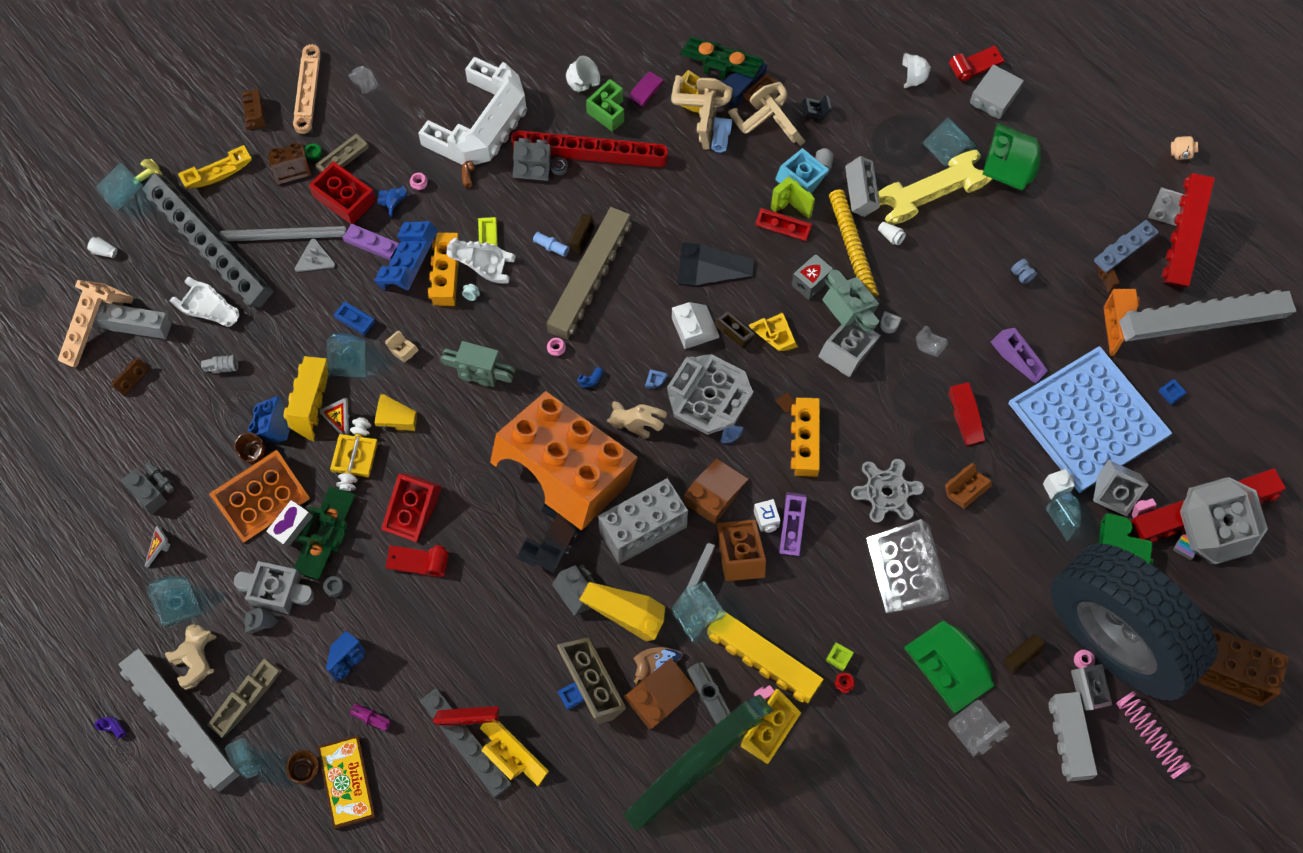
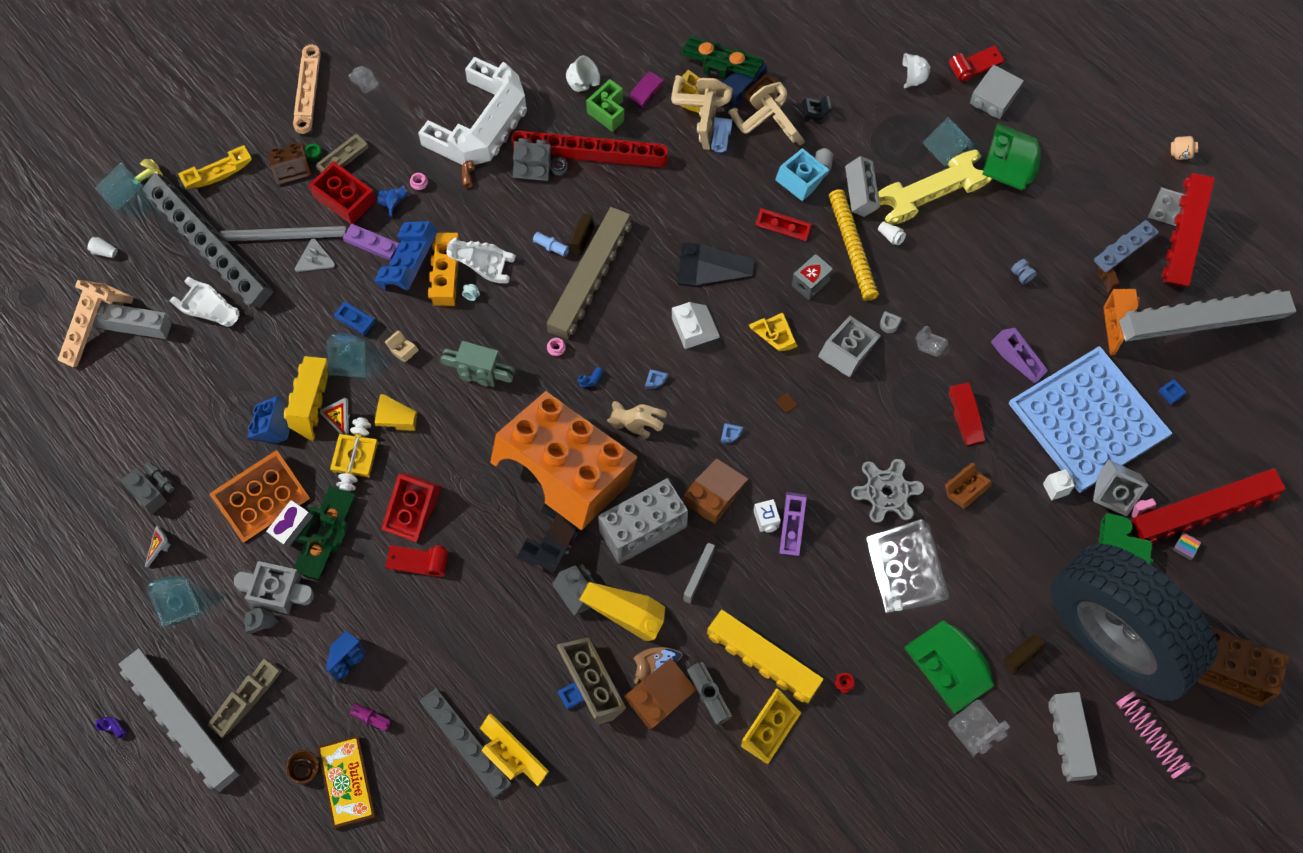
(130, 376): reddish brown hinge -> none
(192, 654): tan animal -> none
(220, 364): light grey hinge -> none
(243, 758): clear light blue brick -> none
(250, 447): reddish brown hair -> none
(253, 109): reddish brown hinge -> none
(333, 586): dark grey tile -> none
(466, 716): red slope -> none
(488, 230): neon yellow tile -> none
(697, 609): clear light blue bracket -> none
(698, 761): clear green piece -> none
(709, 376): light grey piece -> none
(734, 329): dark brown brick -> none
(741, 550): dark orange slope -> none
(766, 692): bright pink plate -> none
(791, 192): lime bracket -> none
(805, 465): light orange brick -> none
(839, 656): lime plate -> none
(850, 301): sand green brick -> none
(1065, 513): clear light blue slope -> none
(1084, 653): bright pink plate -> none
(1092, 687): light grey slope -> none
(1204, 520): light grey piece -> none

